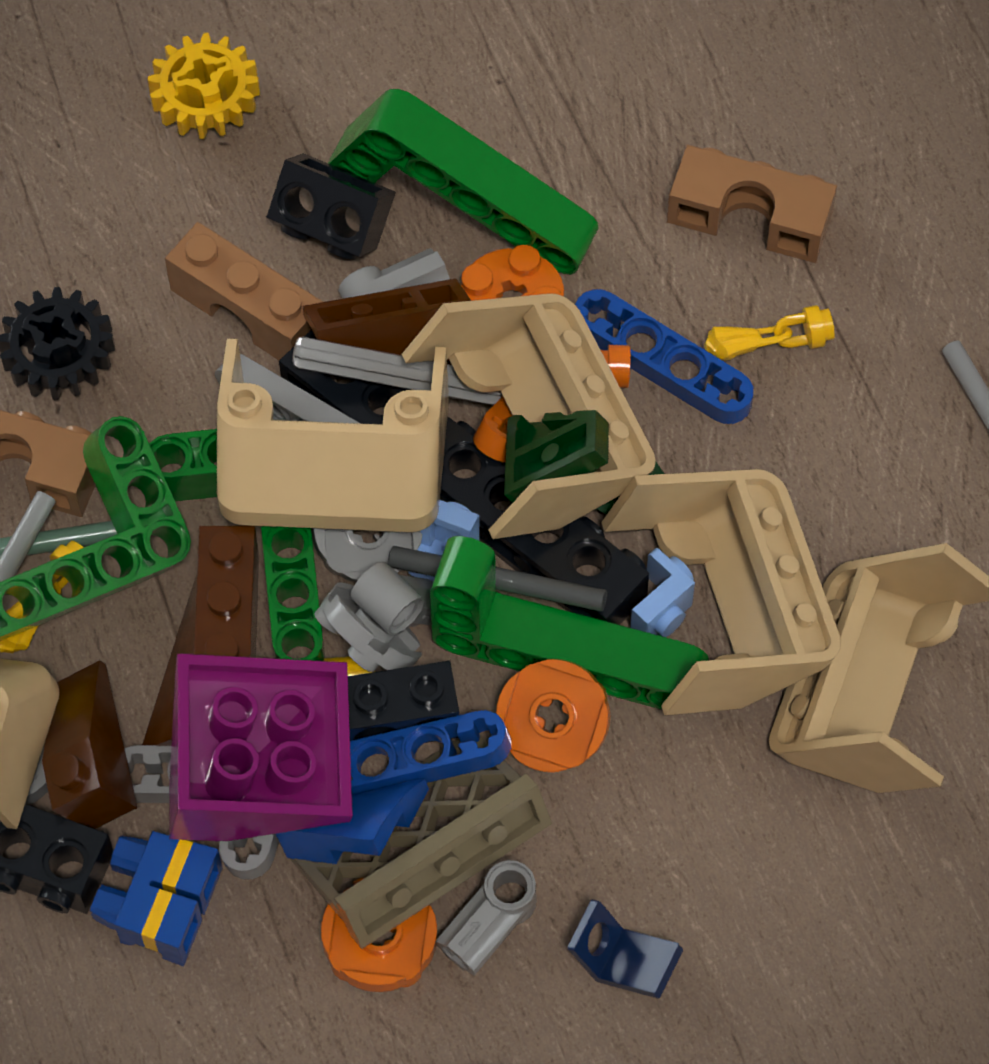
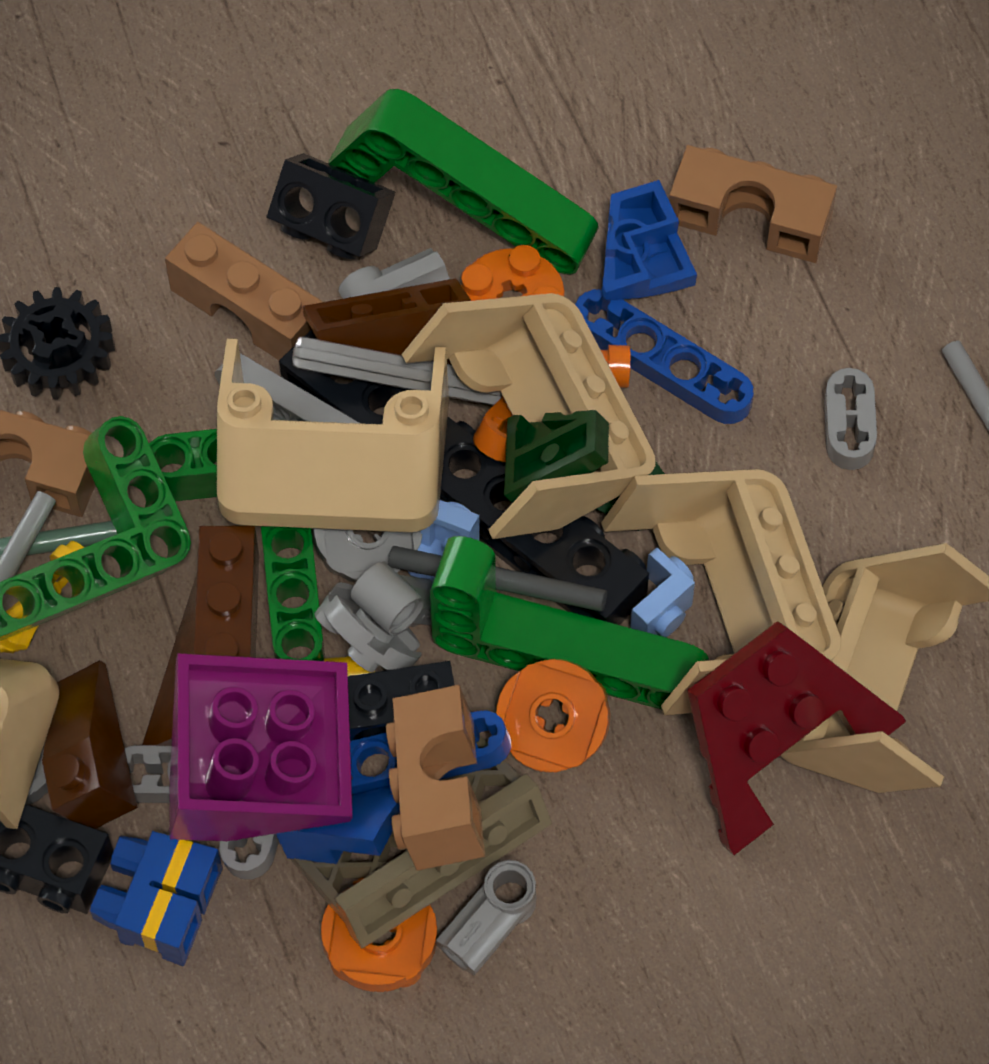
(204, 85): yellow gear -> none
(437, 817): none -> medium nougat arch
(624, 956): dark blue bracket -> none
(643, 246): none -> blue slope
(734, 341): yellow piece -> none
(762, 707): none -> dark red wing
(861, 418): none -> light grey beam

